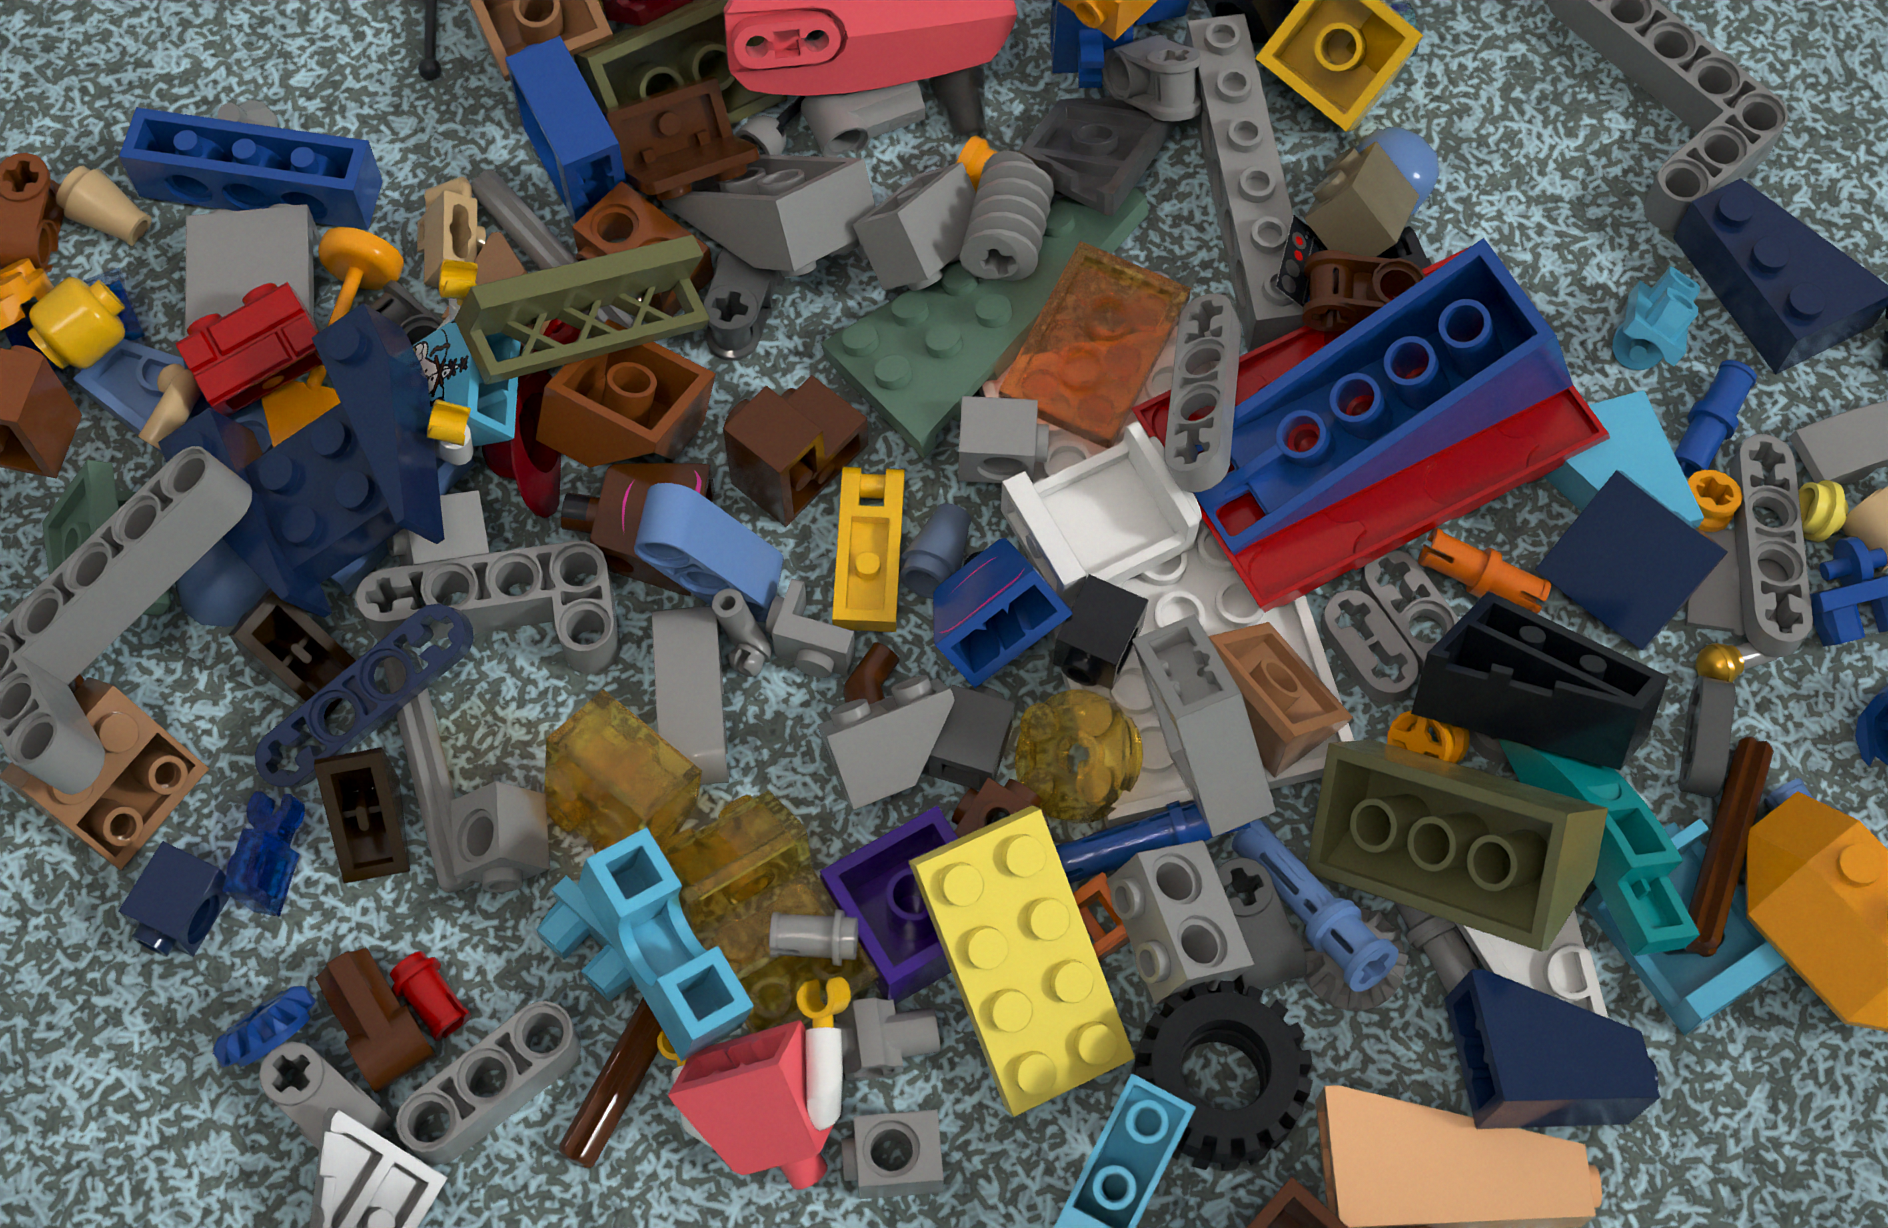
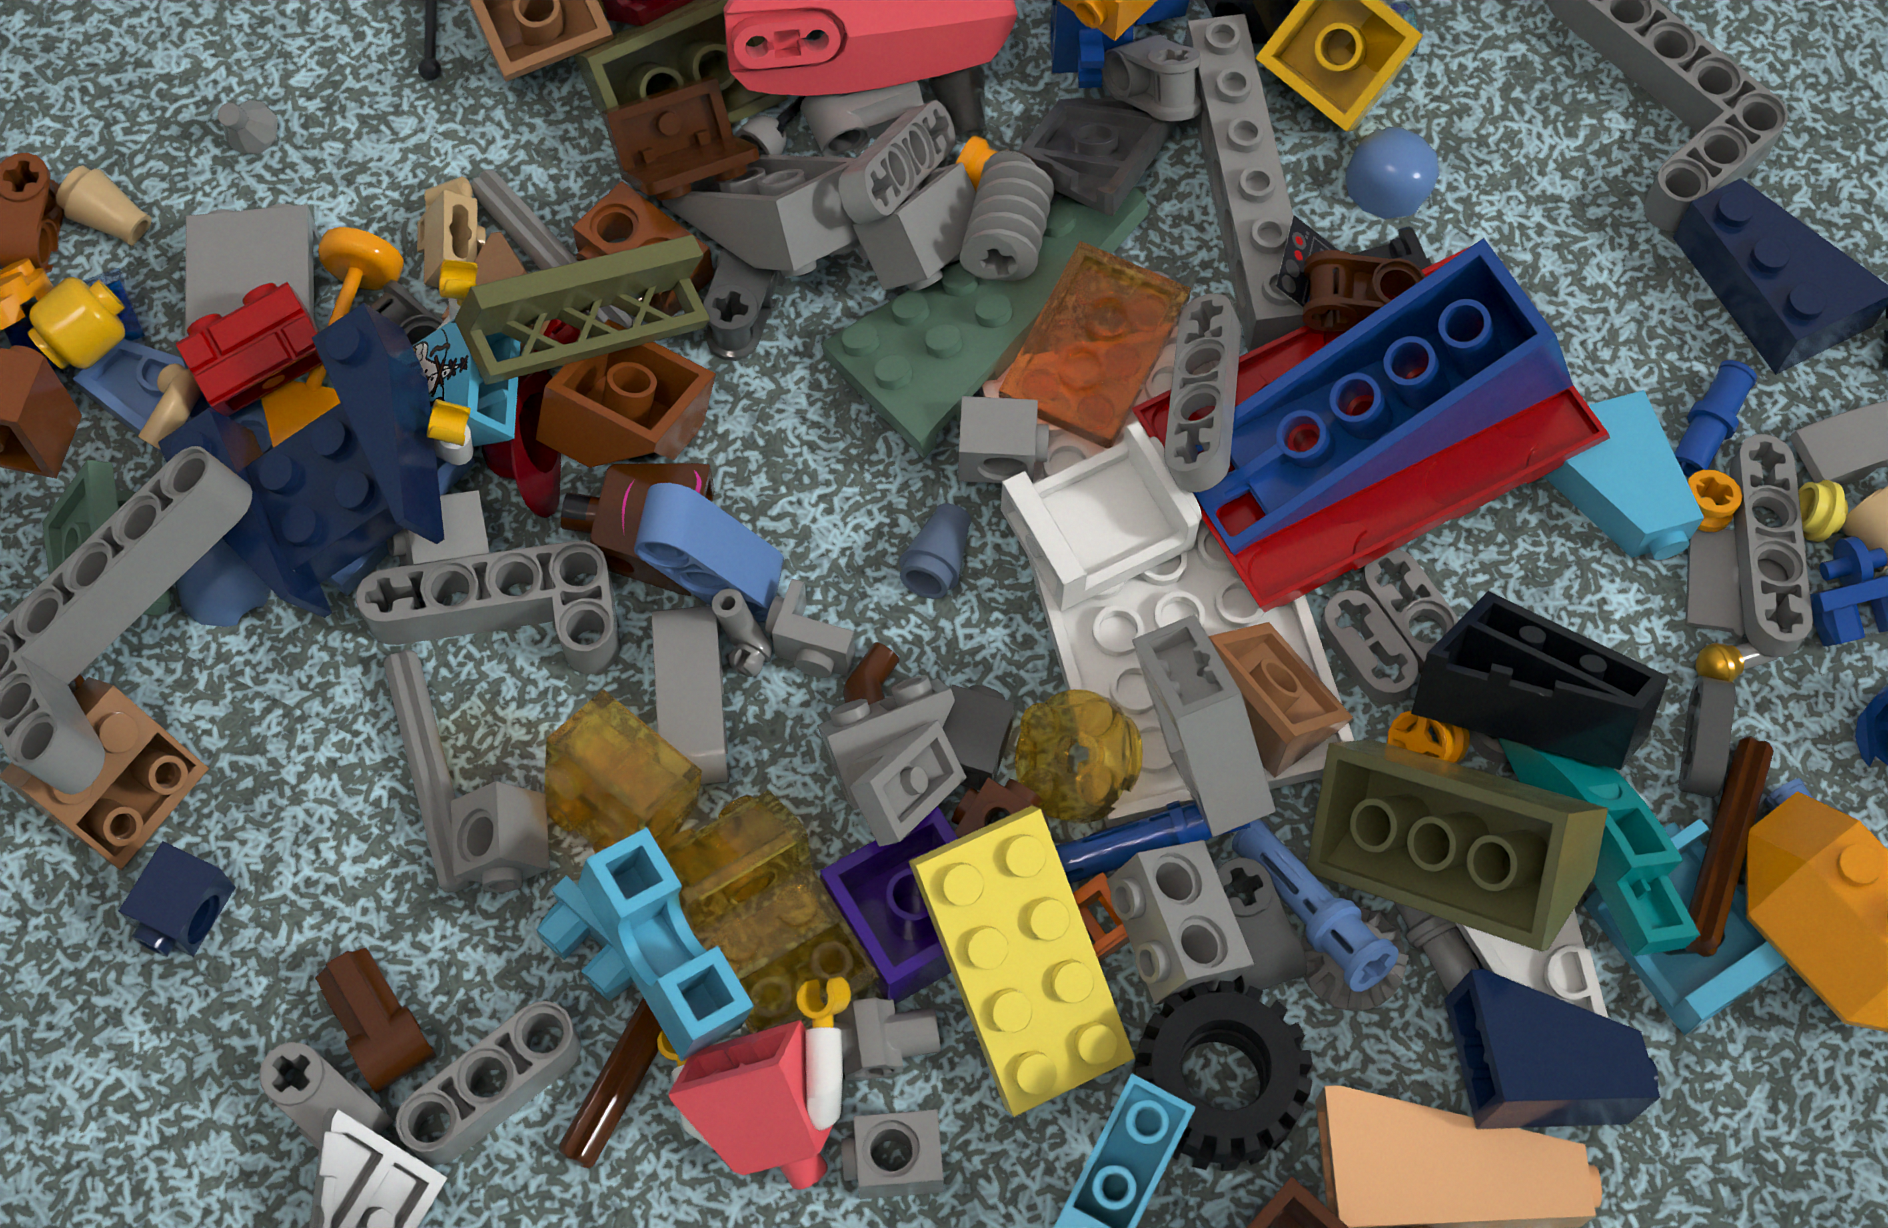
(250, 166): blue brick -> none
(263, 859): clear blue plate -> none
(264, 1027): blue gear -> none
(289, 649): dark brown slope -> none
(359, 688): dark blue beam -> none
(364, 813): dark brown slope -> none
(429, 994): red pin -> none
(565, 125): blue window -> none
(791, 445): reddish brown brick -> none
(814, 936): light grey pin -> none
(868, 551): yellow plate -> none
(896, 162): none -> light grey beam
(905, 781): none -> light grey slope
(993, 611): blue torso -> none
(1099, 633): black brick -> none
(1361, 203): dark tan brick -> none
(1483, 571): orange pin -> none
(1631, 560): dark blue slope -> none
(1656, 322): medium azure hips -> none

